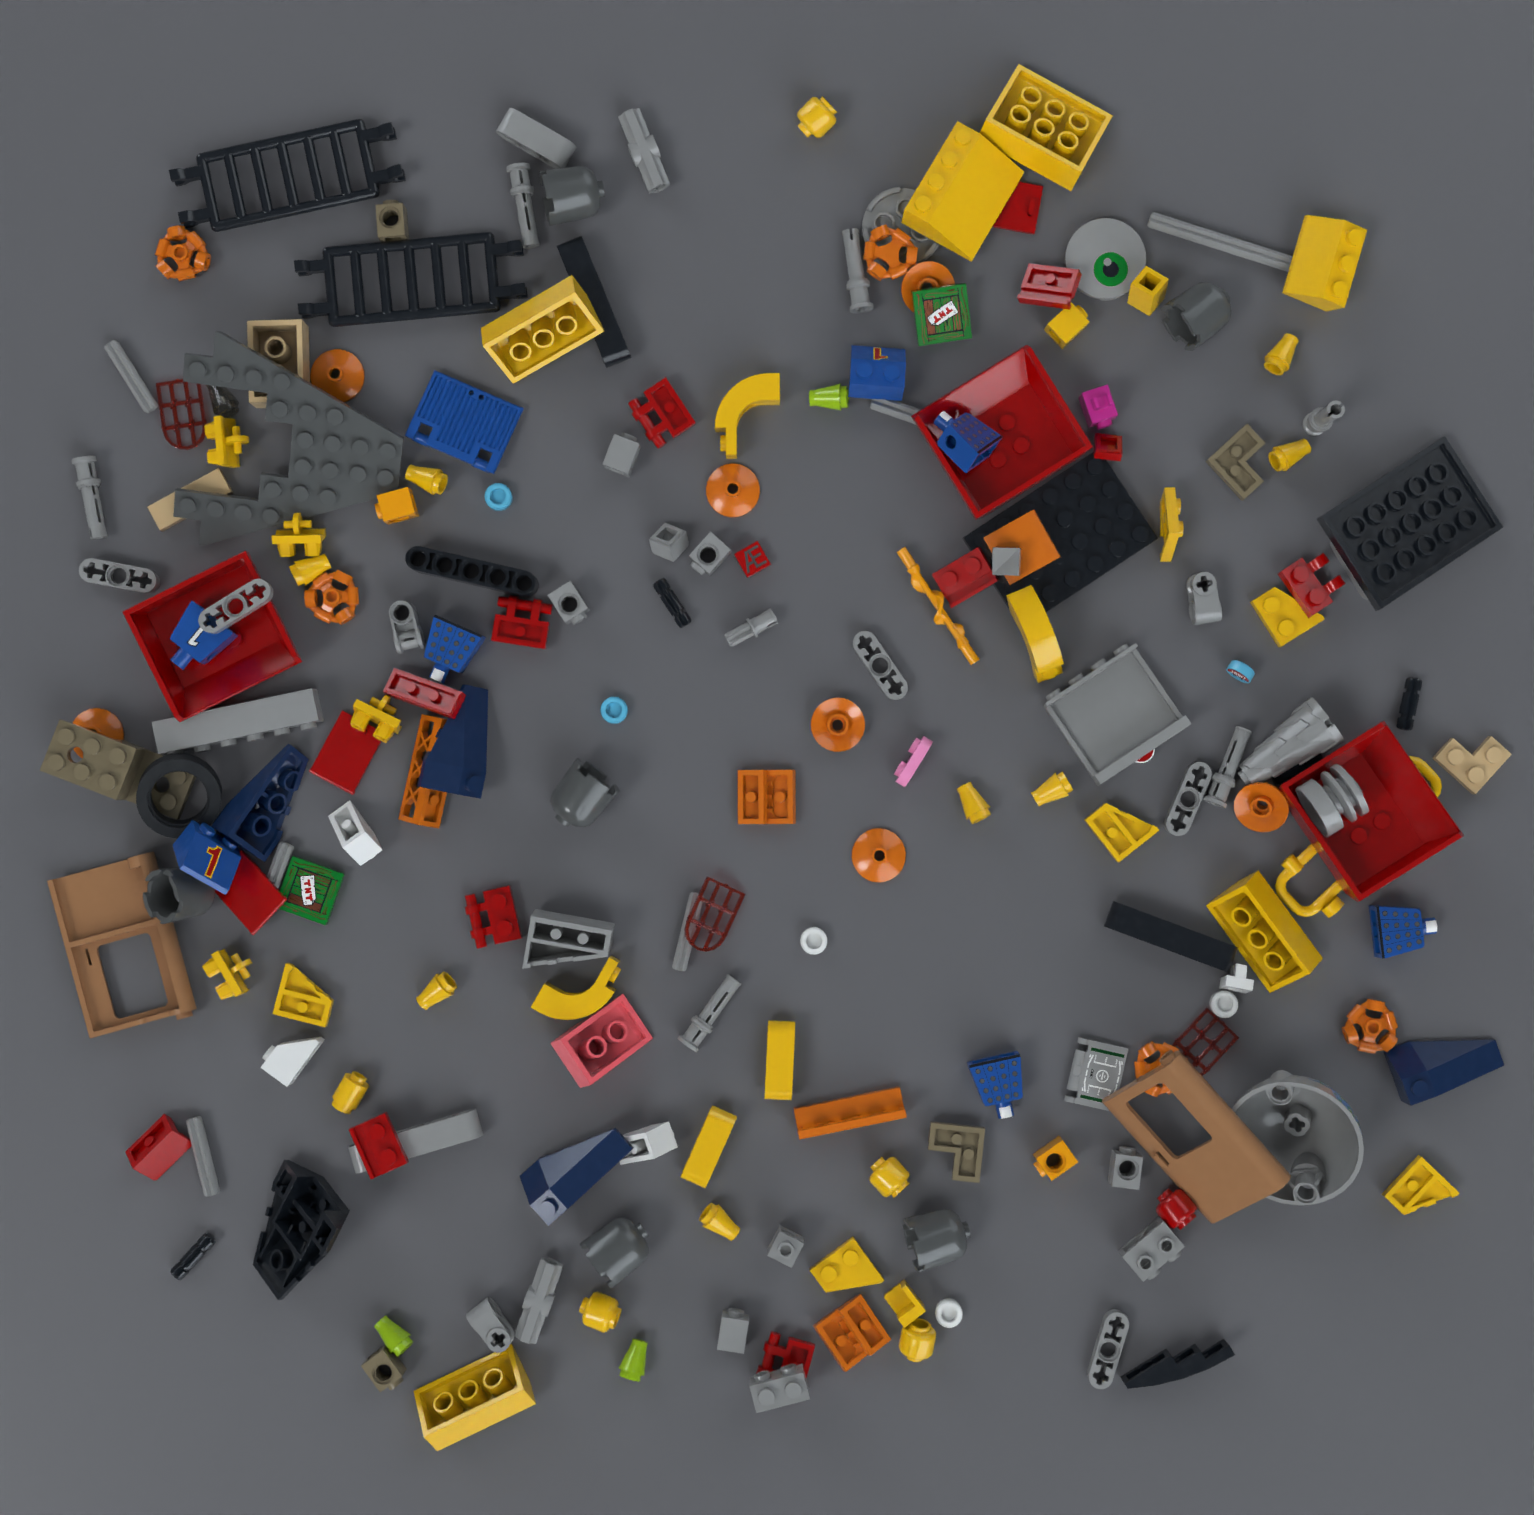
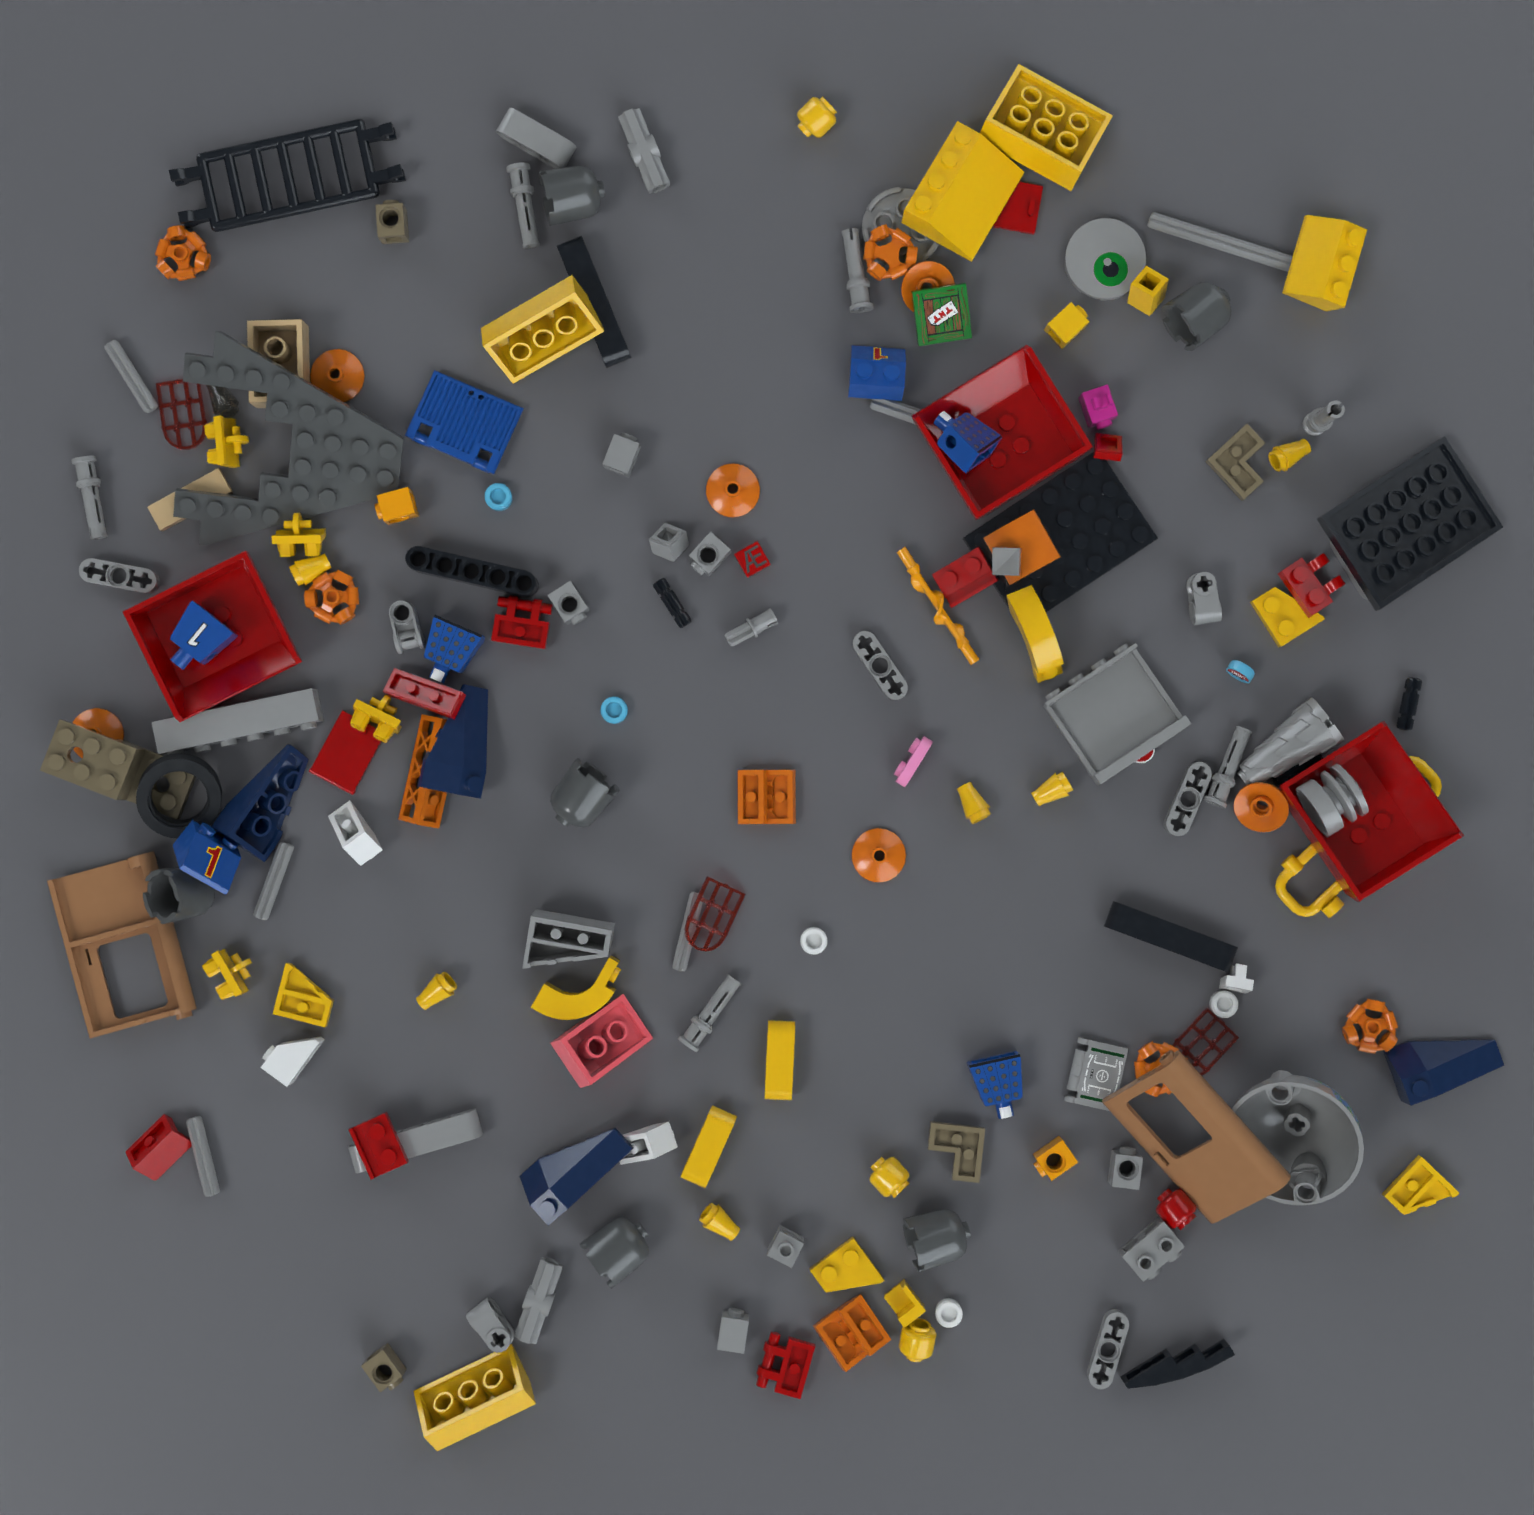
(193, 1256): black axle -> none
(223, 623): light grey beam -> none
(252, 895): red container -> none
(299, 1228): black wedge -> none
(310, 890): tile -> none
(326, 266): black bar -> none
(350, 1092): yellow brick -> none
(394, 1337): lime cone -> none
(429, 479): yellow cone -> none
(501, 914): red plate -> none
(600, 1312): yellow head -> none
(634, 1361): lime cone -> none
(668, 407): red plate -> none
(748, 393): yellow arch -> none
(779, 1387): light grey brick -> none
(830, 397): lime cone -> none
(848, 714): orange dish -> none
(849, 1112): orange fence -> none
(1049, 286): plate -> none
(1118, 830): yellow wing -> none
(1170, 525): yellow wing -> none
(1264, 932): yellow slope -> none
(1281, 355): yellow cone -> none
(1398, 929): blue torso -> none
(1472, 769): tan plate -> none

